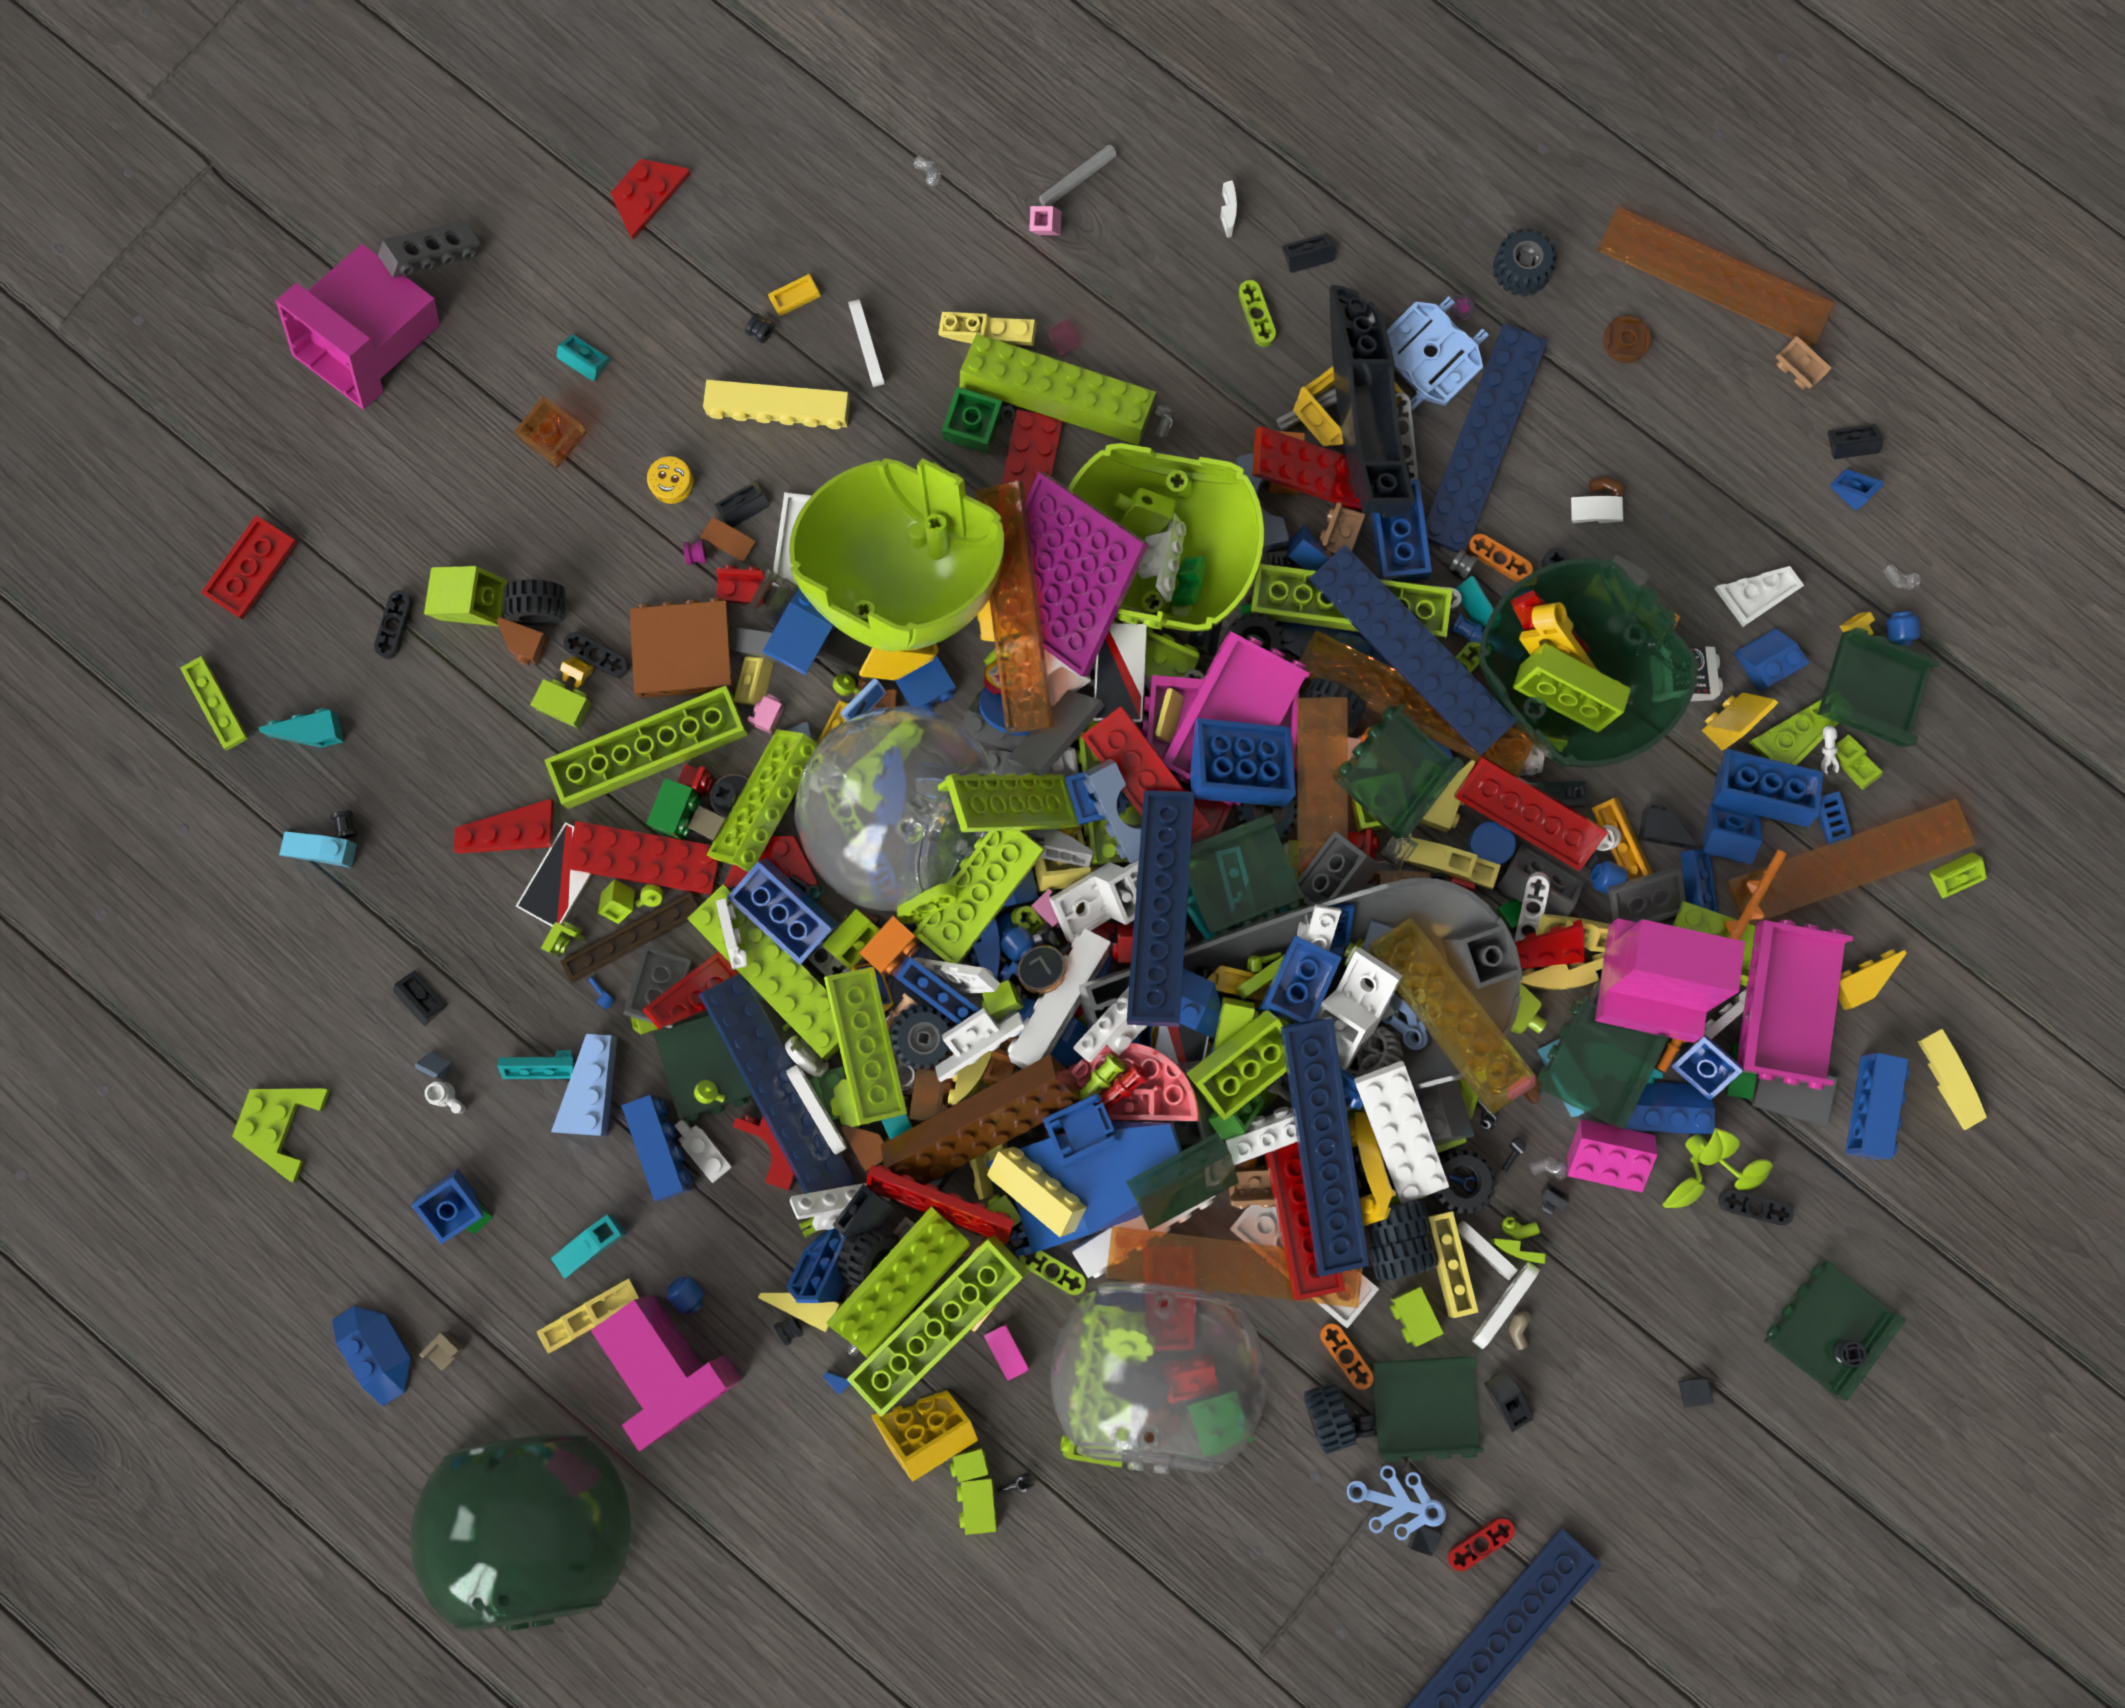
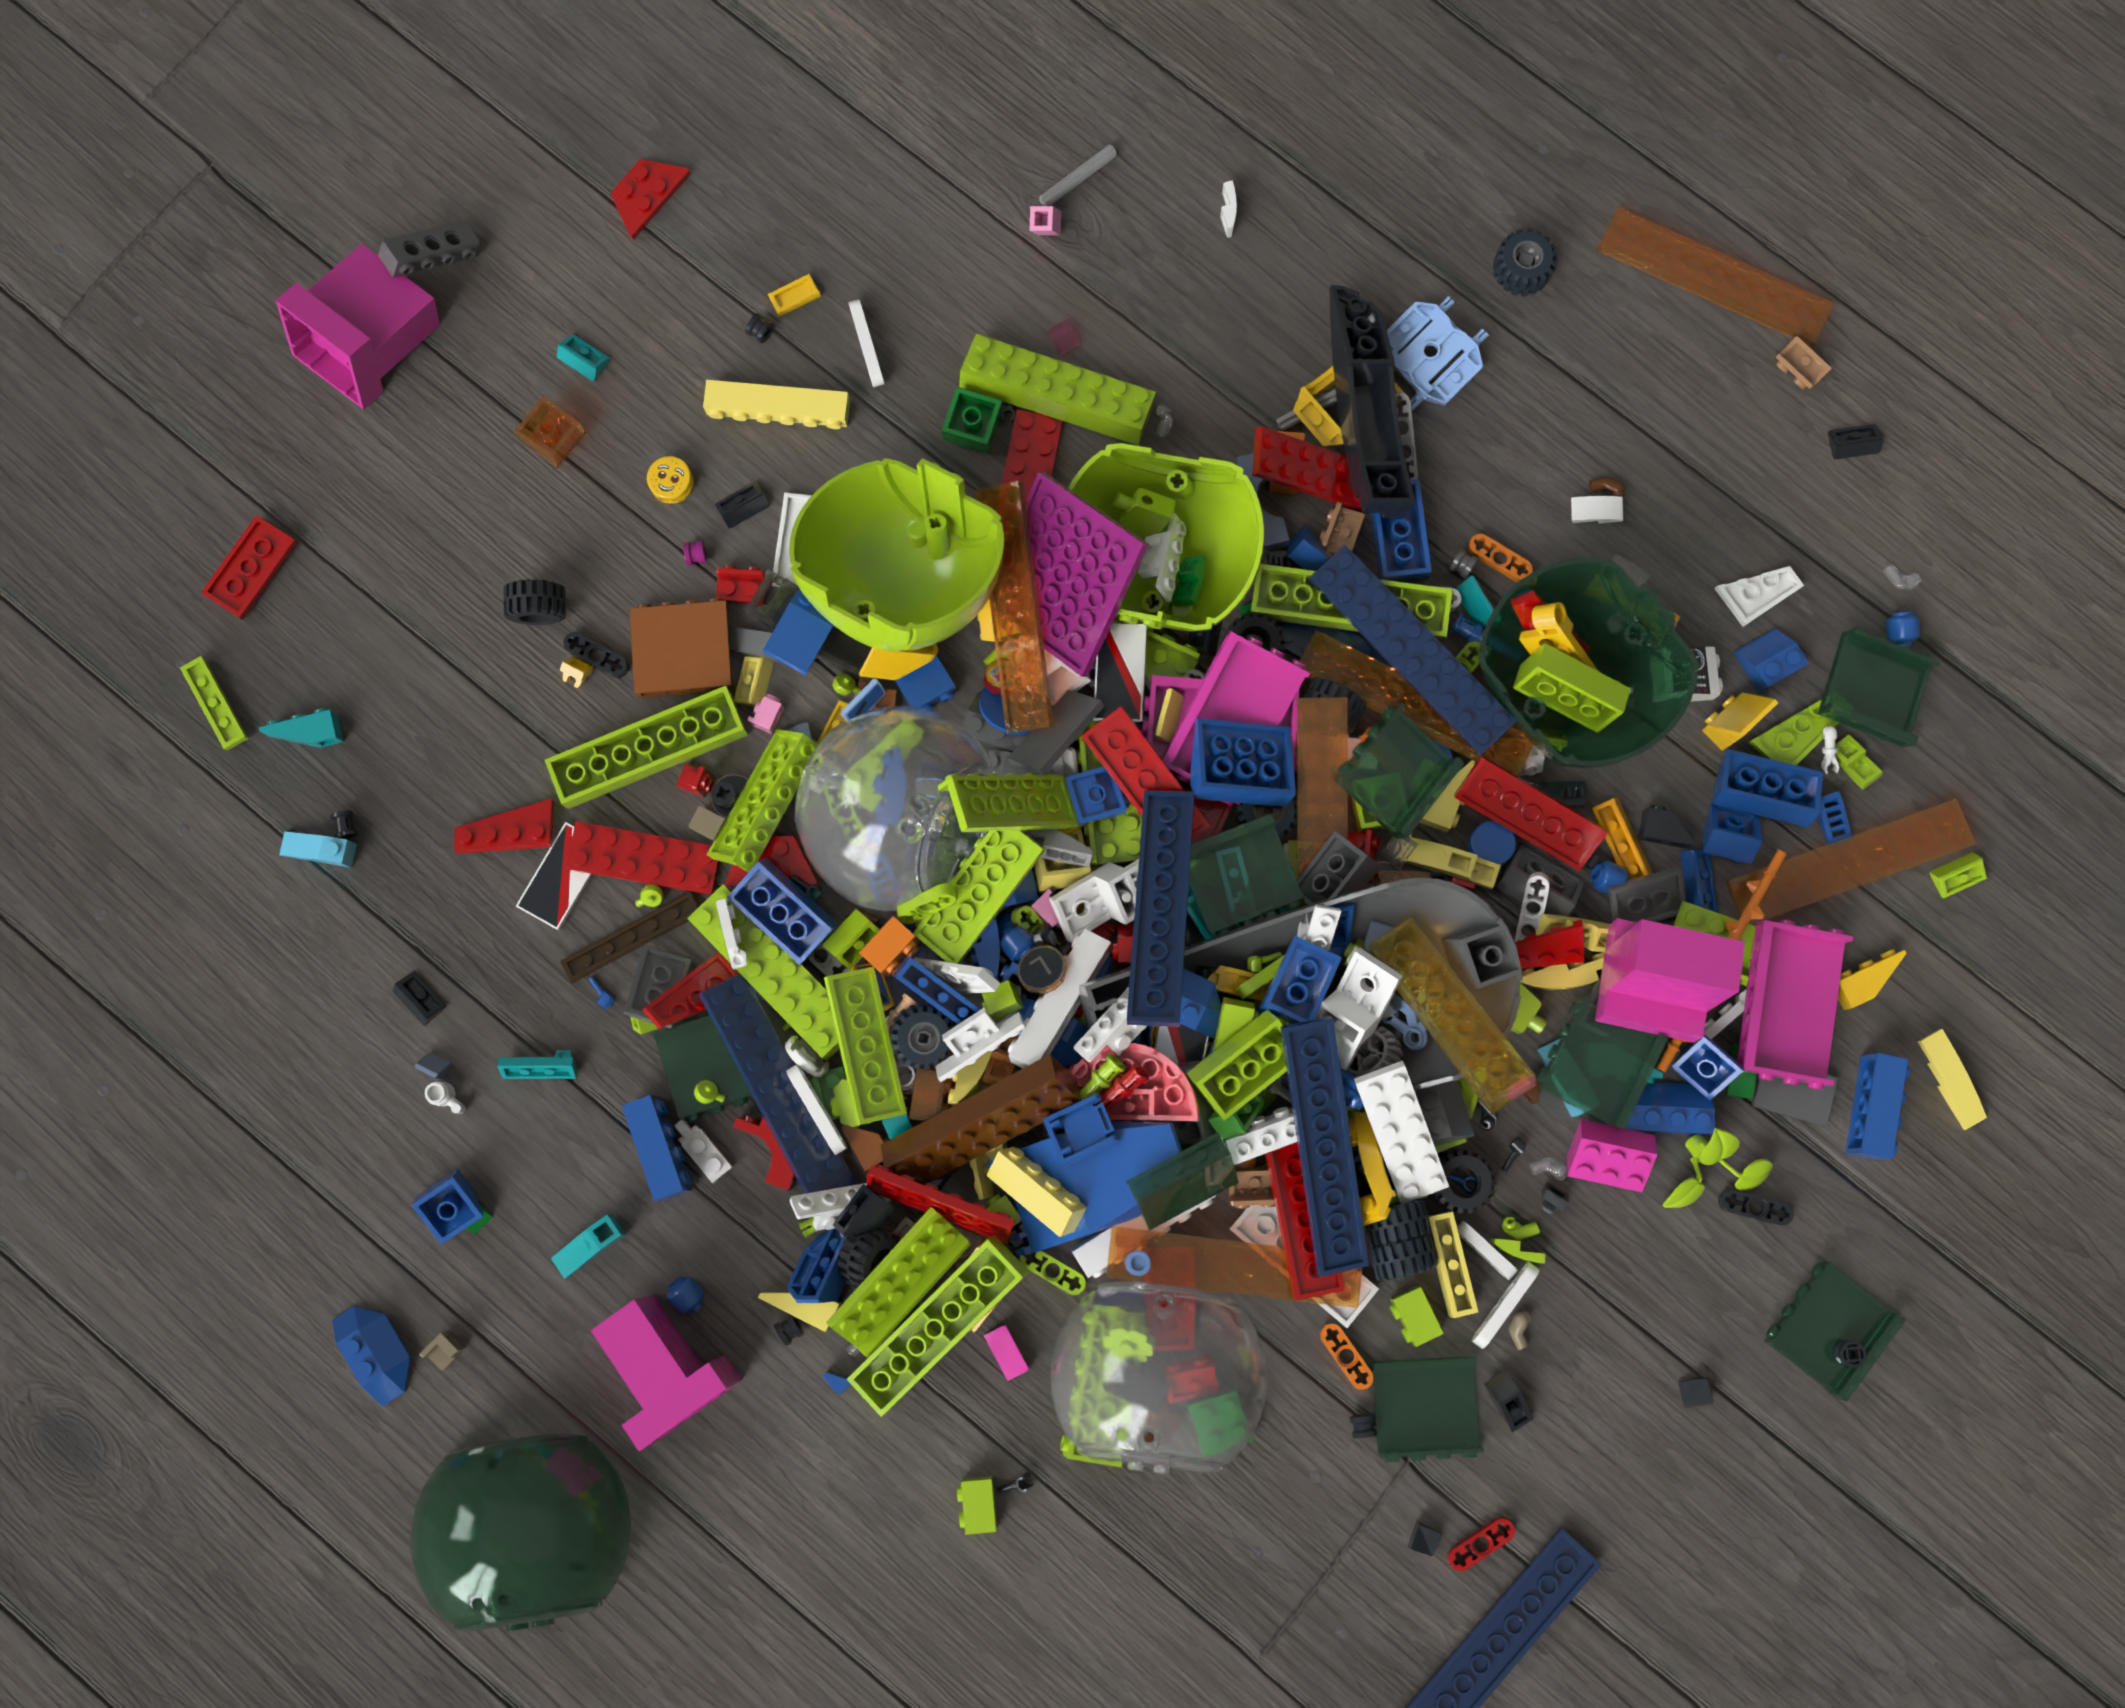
(267, 1121): lime wing -> none
(405, 610): black beam -> none
(465, 595): lime slope -> none
(522, 641): dark orange slope -> none
(558, 938): lime bracket -> none
(561, 703): lime brick -> none
(586, 1316): light yellow slope -> none
(589, 1091): light blue wedge -> none
(616, 901): lime panel -> none
(674, 809): green brick -> none
(727, 539): dark orange slope -> none
(926, 1433): yellow wedge -> none
(930, 168): clear arm -> none
(966, 325): light yellow slope -> none
(969, 1464): lime brick -> none
(1106, 785): sand blue arch -> none
(1137, 1262): none -> medium blue tile
(1260, 303): lime beam -> none
(1309, 253): black slope -> none
(1330, 1418): black wheel -> none
(1401, 1504): light blue plant -> none
(1462, 308): clear purple tile -> none
(1483, 438): dark blue plate -> none
(1510, 913): green slope -> none
(1550, 556): black wheel -> none
(1615, 837): white wheel -> none
(1627, 339): reddish brown tile -> none
(1855, 488): blue slope -> none
(1860, 620): yellow tile -> none

